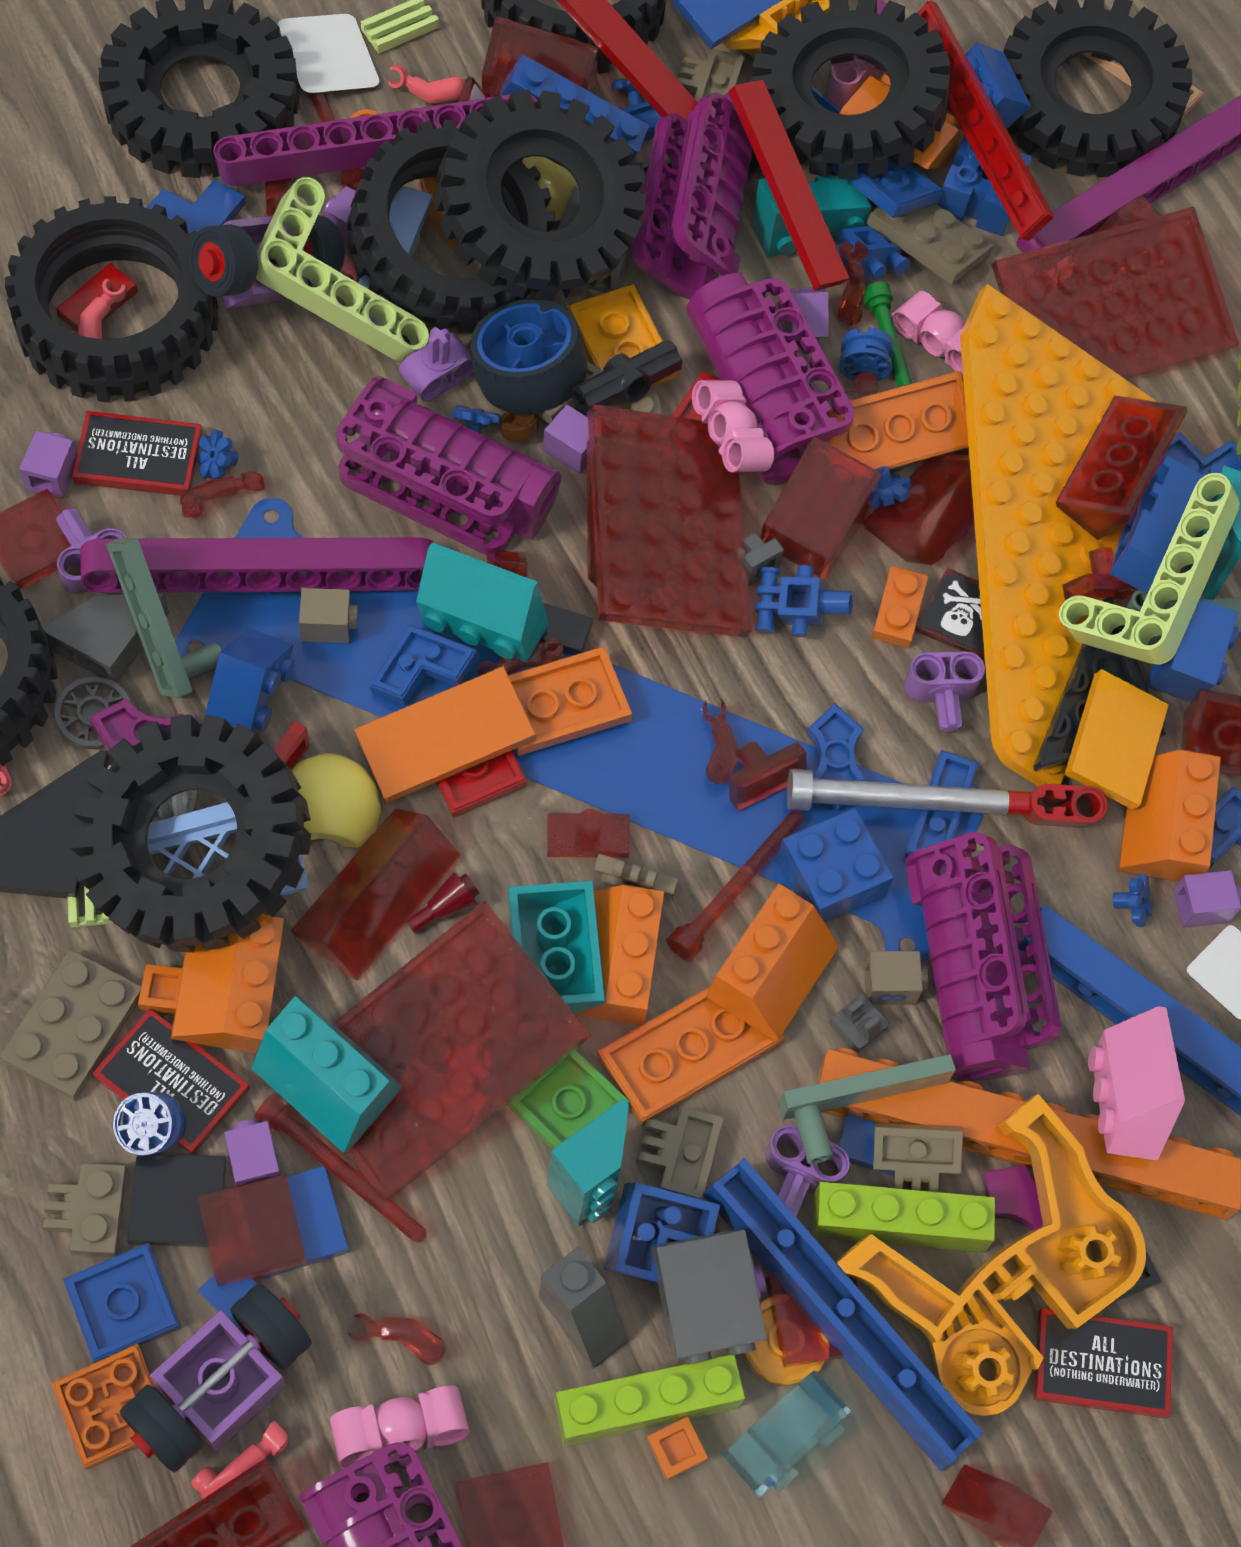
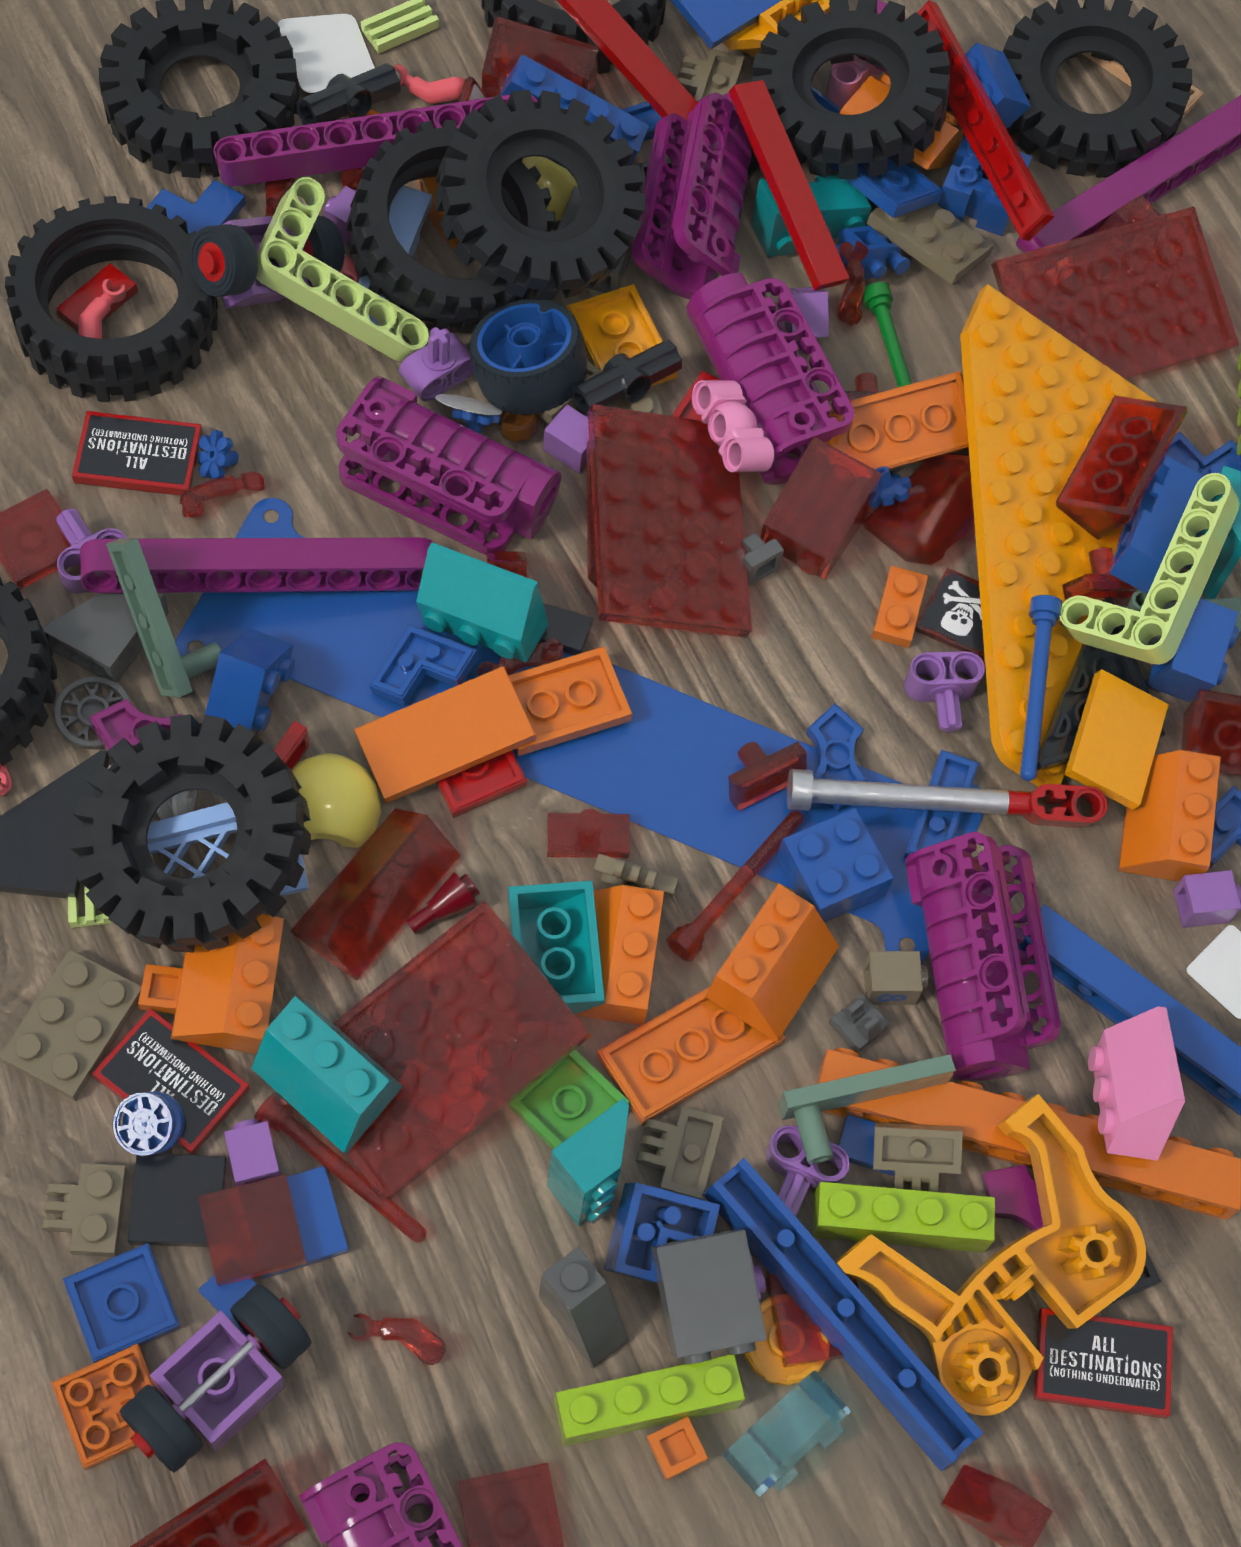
(48, 463): medium lavender brick -> none
(273, 1443): coral arm -> none
(326, 615): dark tan brick -> none
(349, 95): none -> black piece
(434, 1419): bright pink piece -> none
(468, 404): none -> white sticker
(633, 95): blue plant -> none
(726, 748): clear red arm -> none
(801, 601): blue piece -> none
(866, 353): blue wheel -> none
(937, 329): bright pink piece -> none
(1044, 614): none -> blue piece
(1136, 900): blue plant -> none

